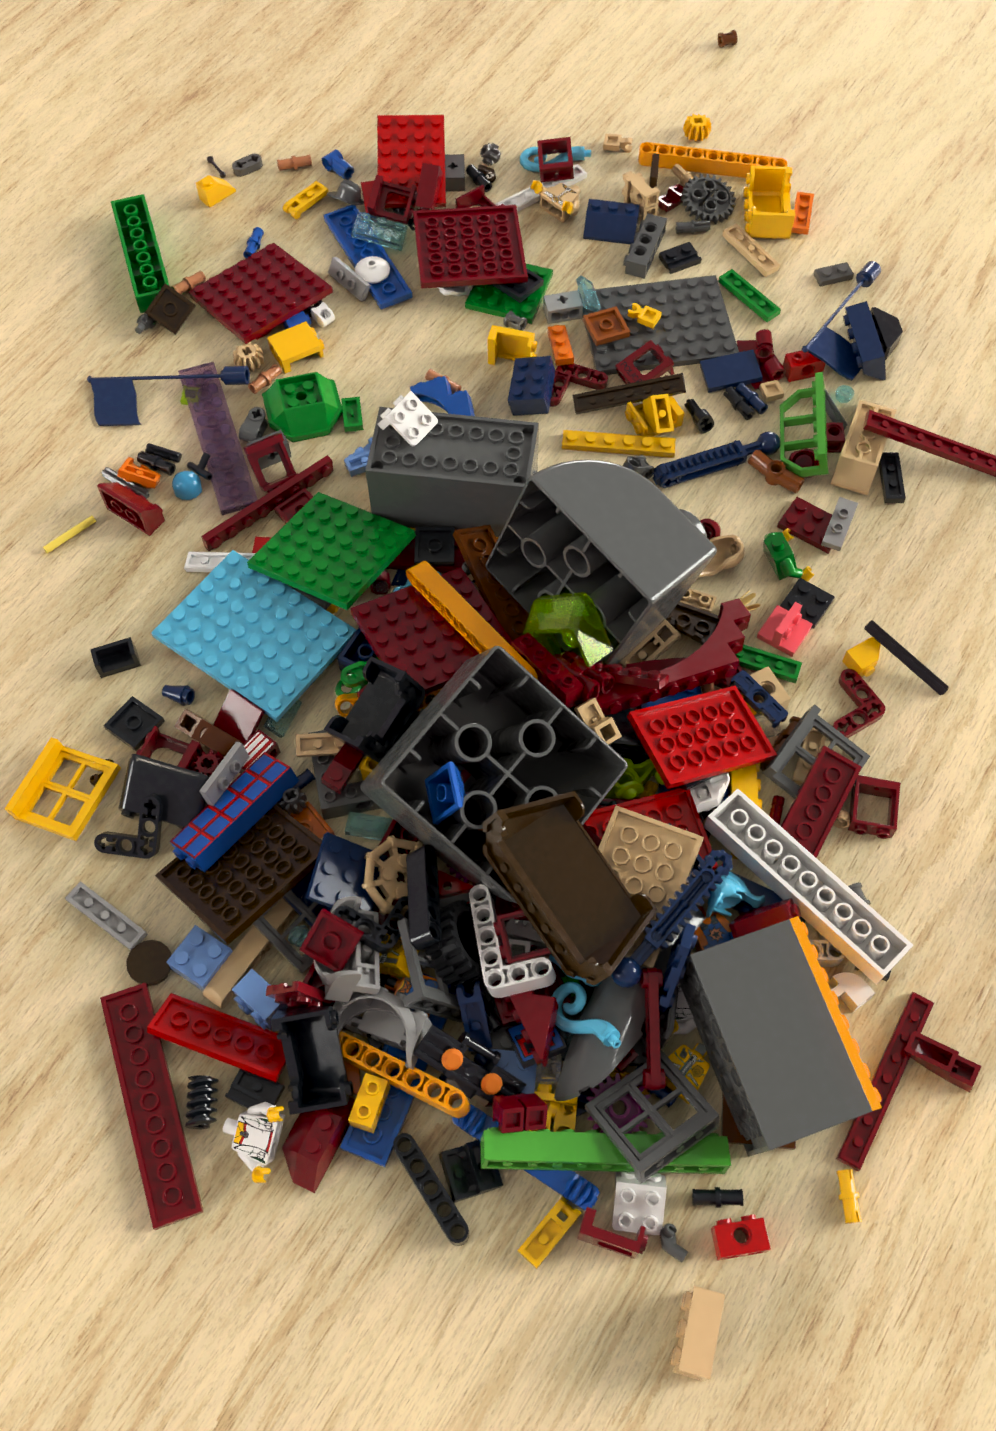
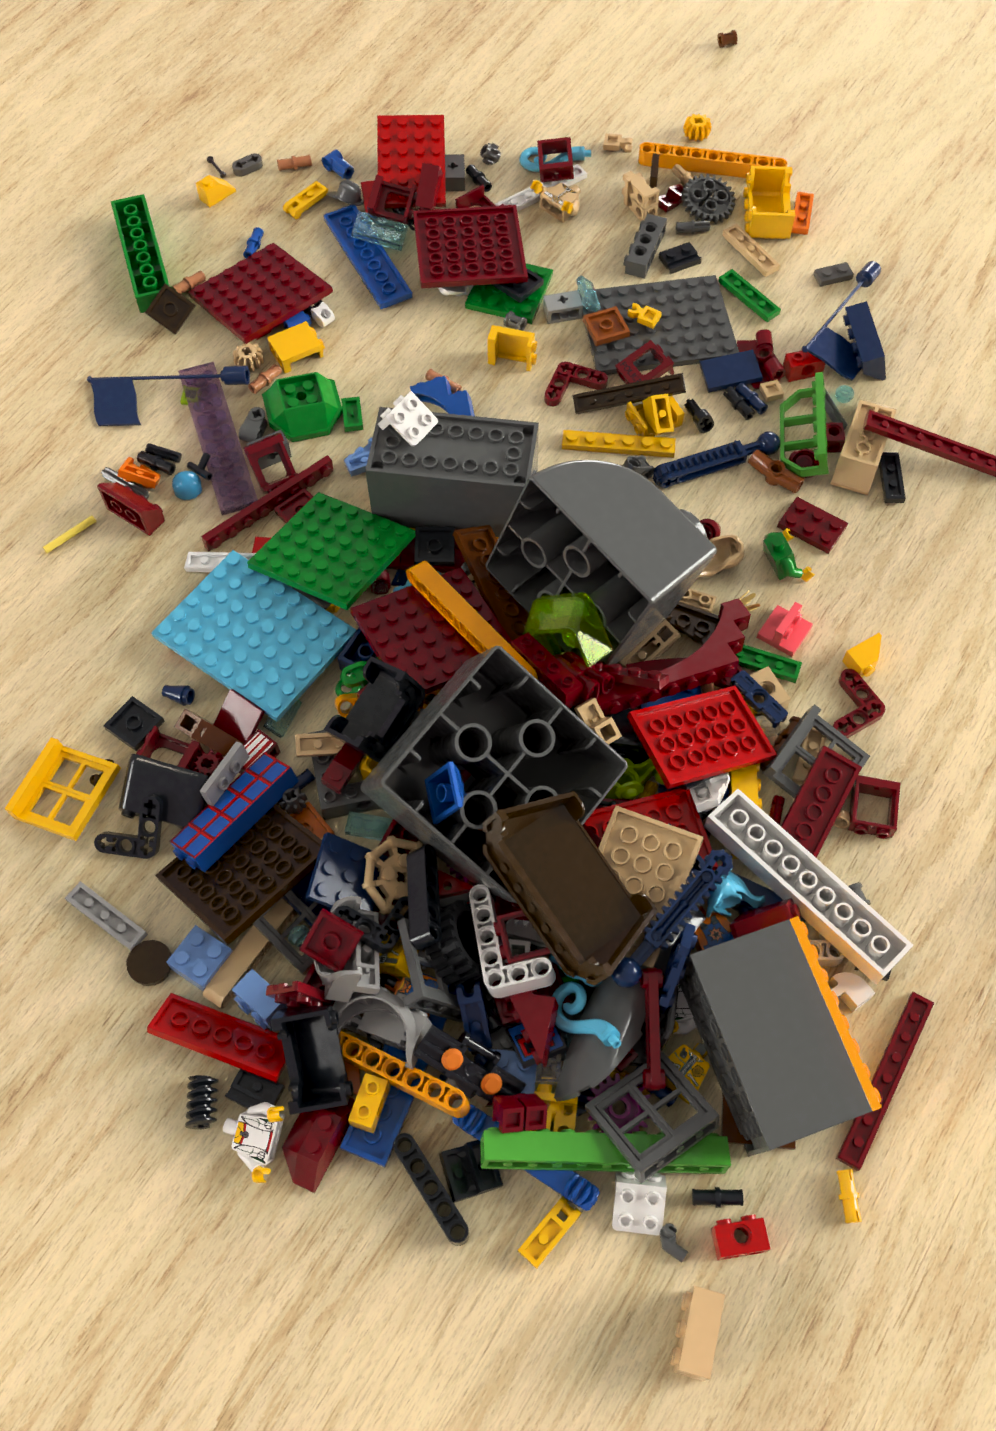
(115, 657): black panel -> none
(144, 323): dark grey piece -> none
(151, 1108): dark red plate -> none
(349, 279): light grey plate -> none
(373, 269): white dish -> none
(489, 173): dark brown arm -> none
(531, 385): dark blue brick -> none
(560, 345): orange plate -> none
(610, 1240): dark red window -> none
(611, 221): dark blue slope -> none
(813, 601): black plate -> none
(839, 524): light grey plate -> none
(888, 330): black slope -> none
(906, 657): black axle -> none
(942, 1061): dark red slope -> none

